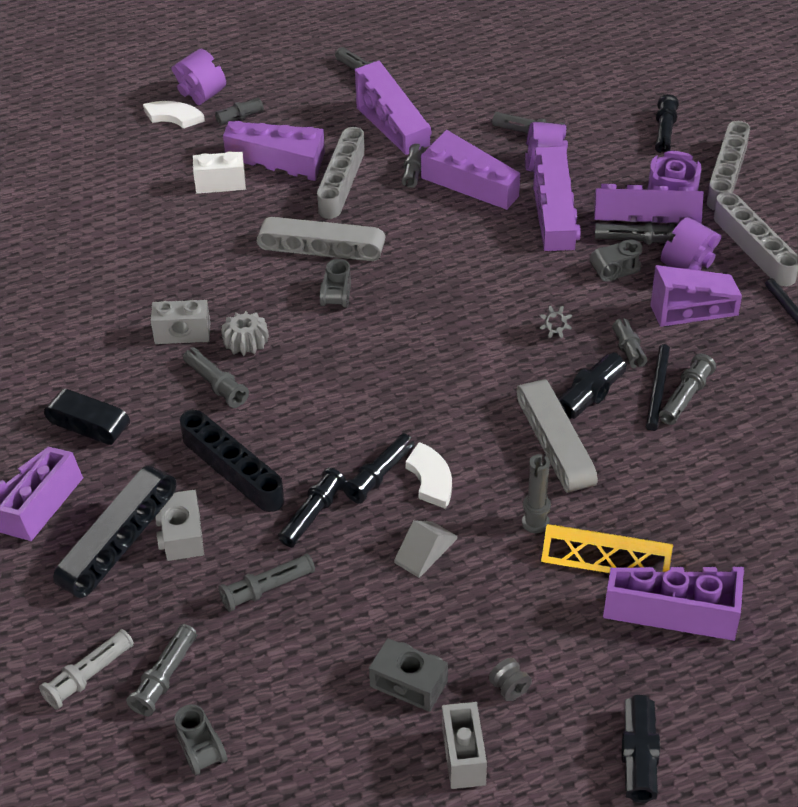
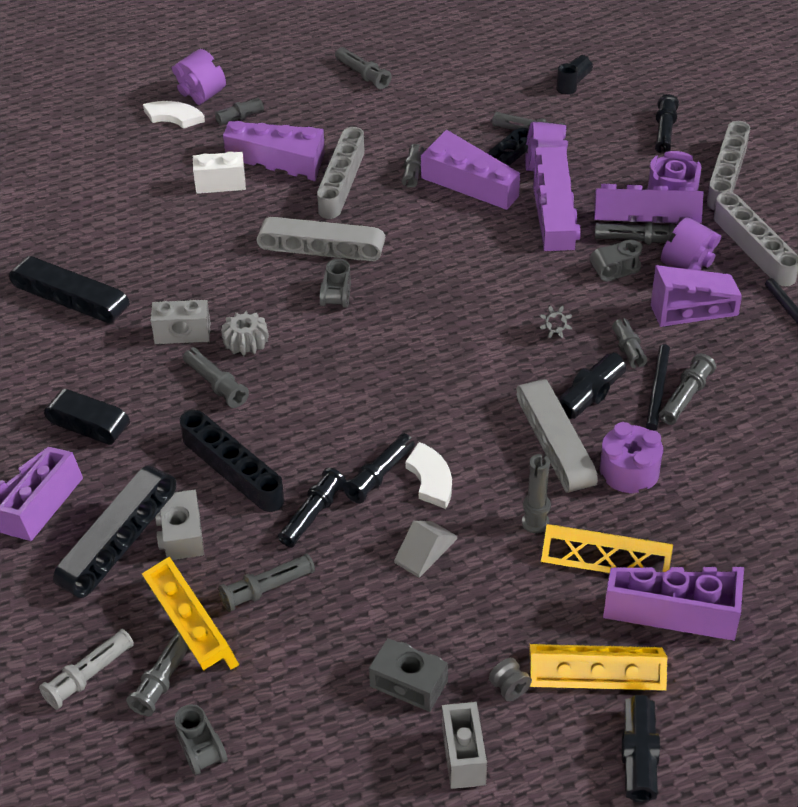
(69, 289): none -> black beam
(188, 615): none -> yellow fence
(389, 107): medium lavender wedge -> none
(514, 141): none -> black beam
(572, 73): none -> black piece
(598, 667): none -> yellow fence
(631, 457): none -> medium lavender brick

